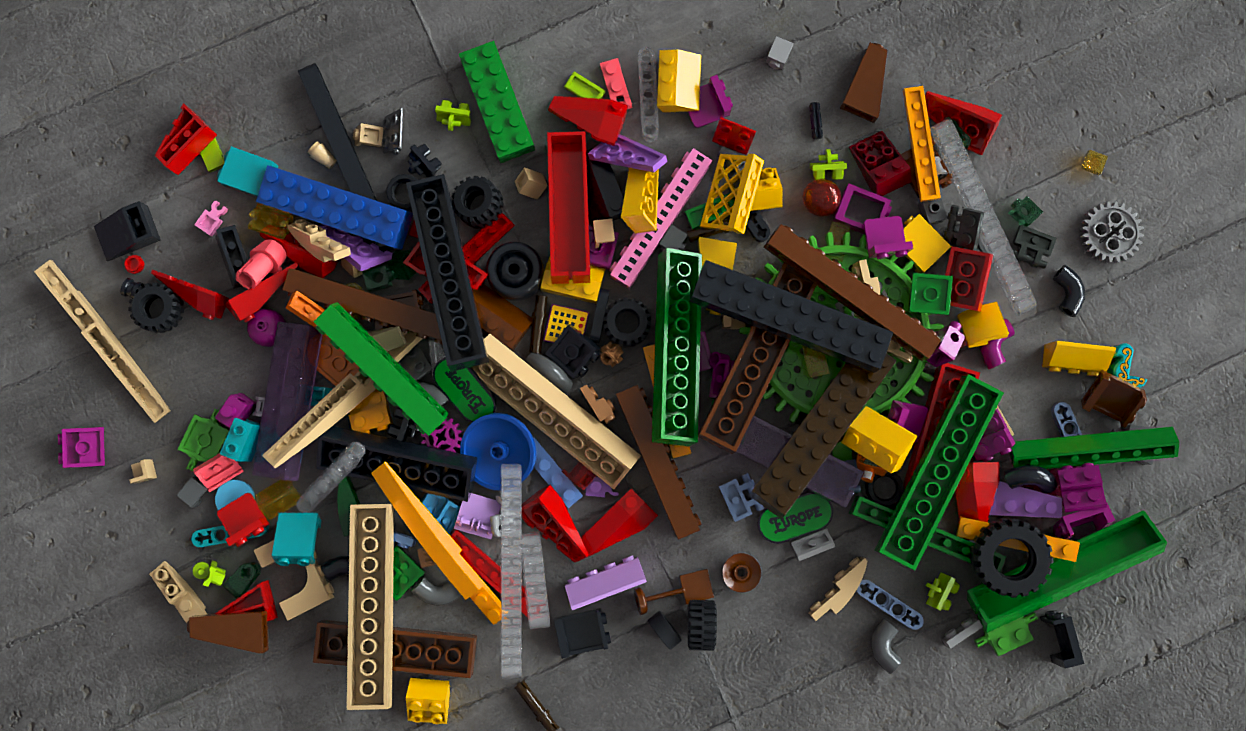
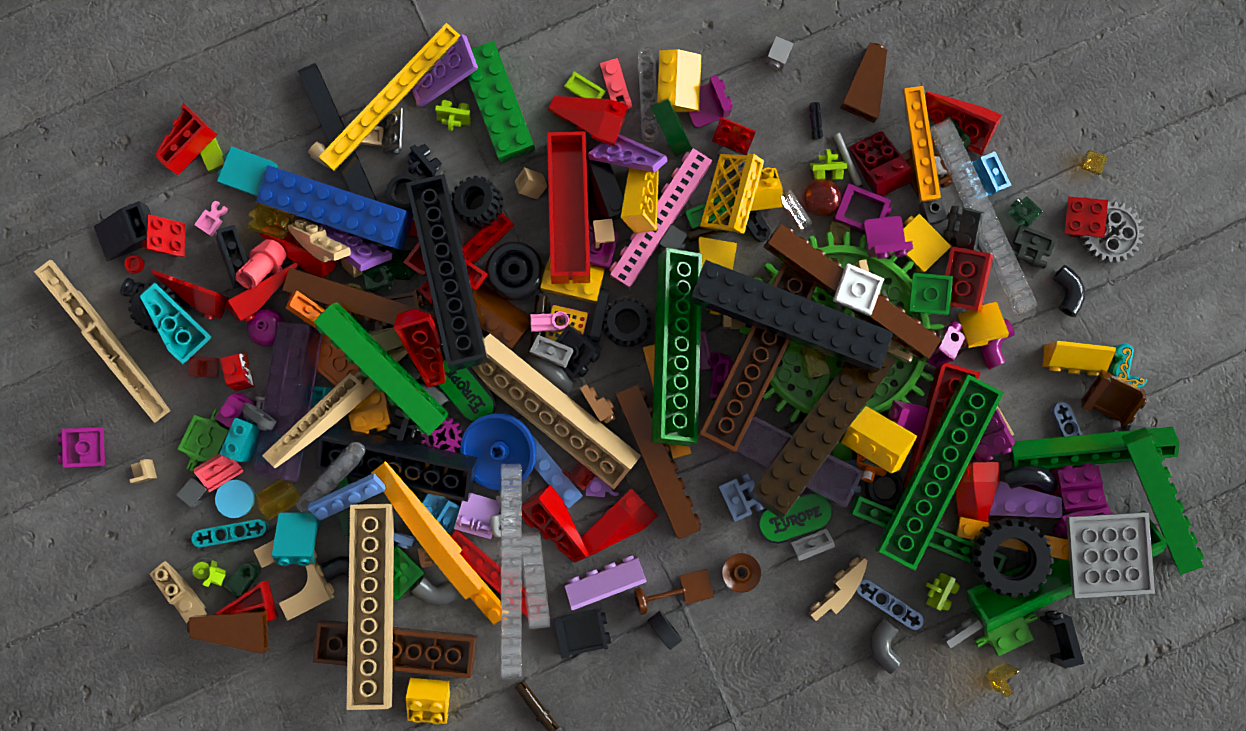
(165, 236): none -> hinge
(176, 327): none -> teal wedge
(203, 366): none -> clear red panel
(236, 371): none -> red torso
(242, 519): red bracket -> none
(255, 414): none -> dark grey plate
(346, 496): none -> medium blue plate
(389, 97): none -> yellow plate
(422, 343): none -> red wedge
(446, 73): none -> medium lavender wing
(546, 322): none -> bright pink piece
(551, 351): none -> light grey plate
(611, 354): medium nougat gear -> none
(671, 127): none -> dark green slope
(702, 625): black tyre -> none
(796, 210): none -> clear slope
(847, 159): none -> light grey bar
(858, 289): none -> white tile
(991, 173): none -> dark azure slope
(998, 676): none -> clear yellow panel
(1086, 217): none -> red hinge
(1110, 555): none -> light grey plate
(1162, 500): none -> green brick

